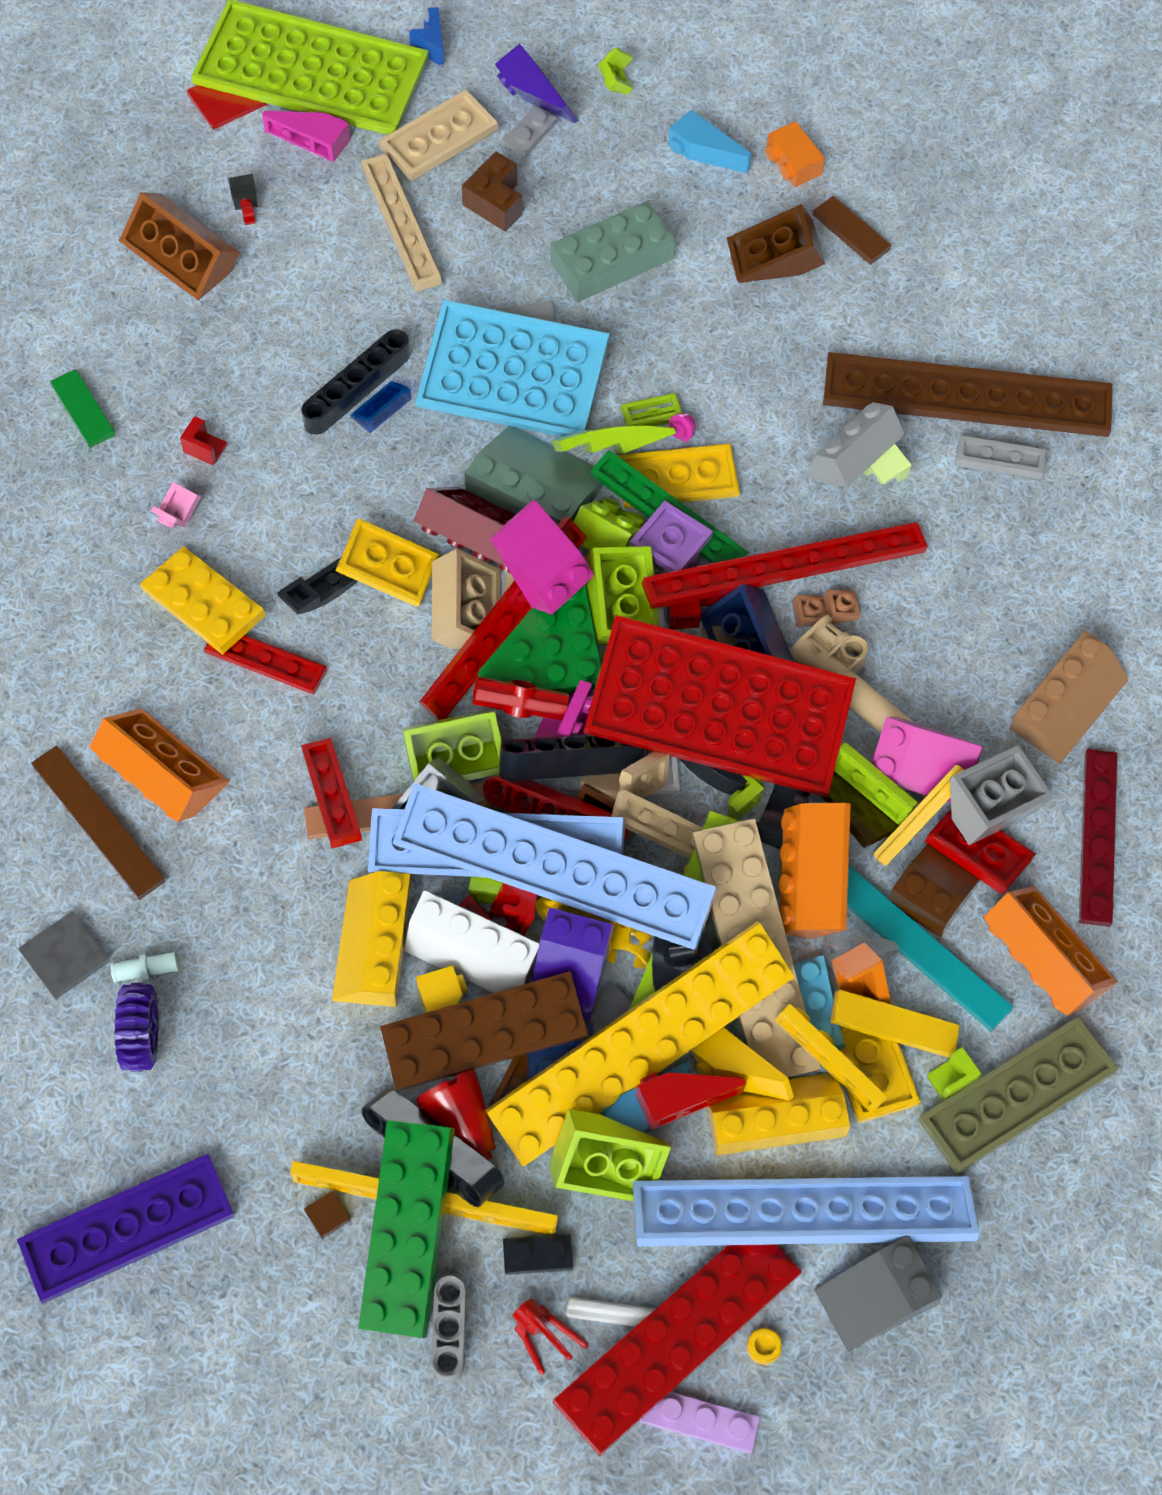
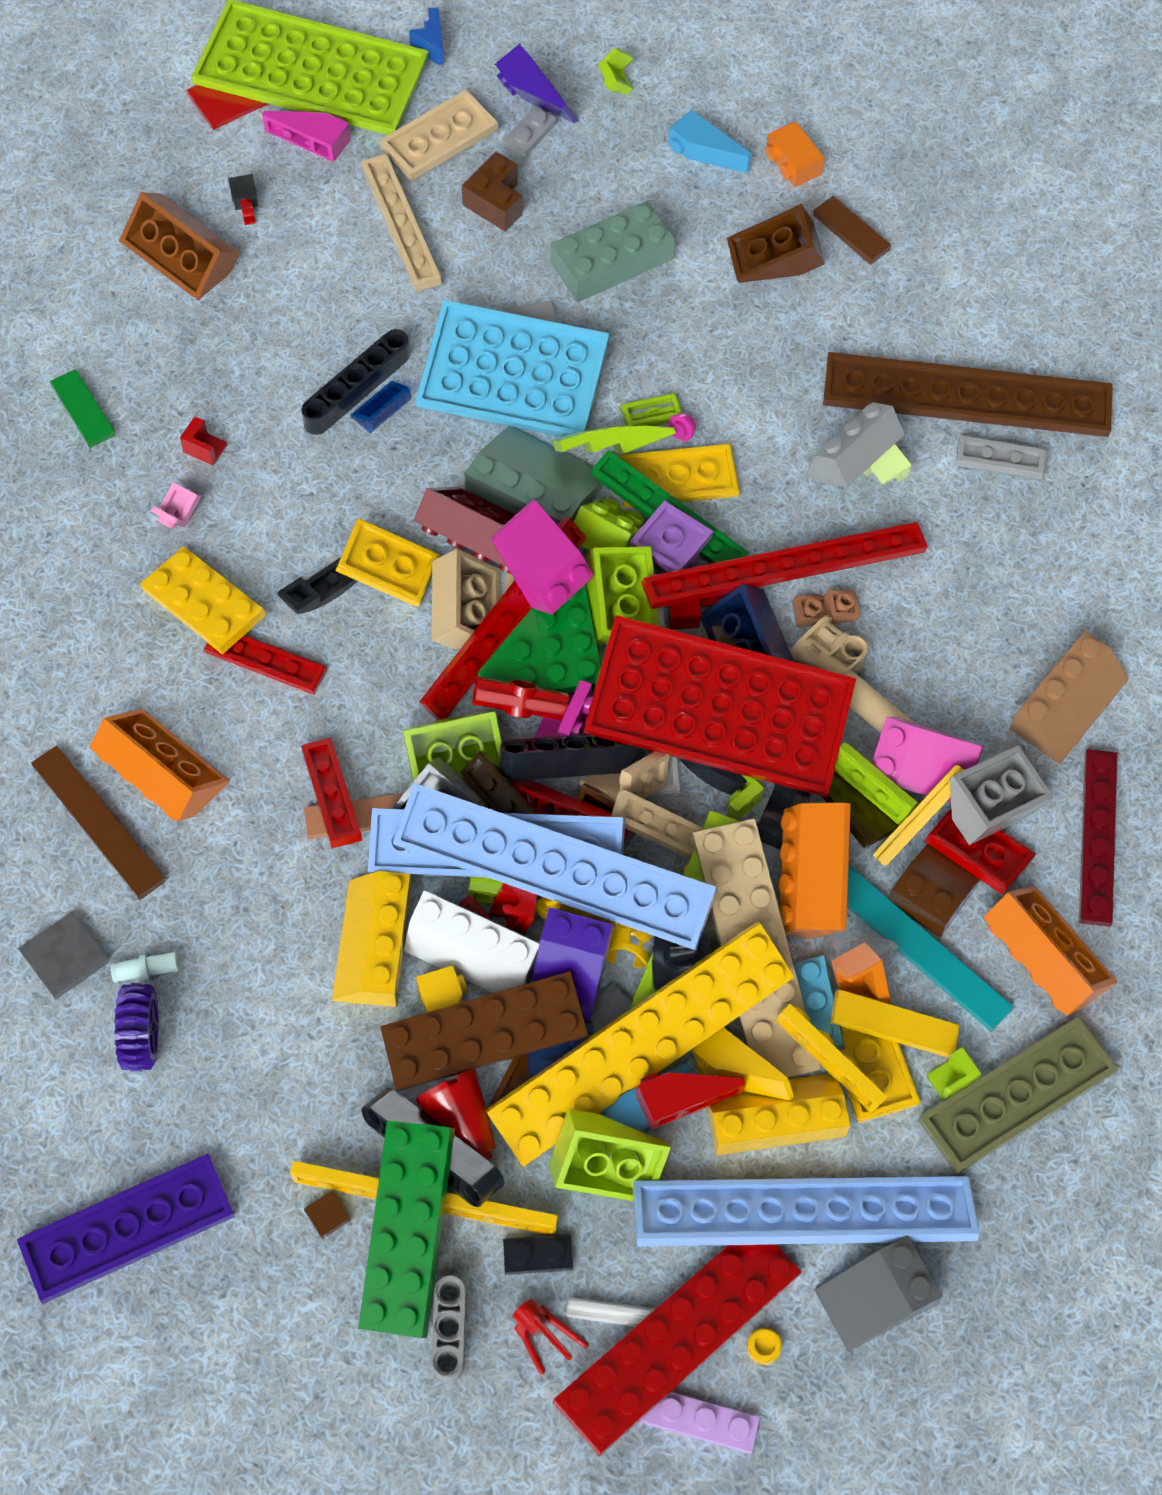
(494, 786): none -> dark brown tile

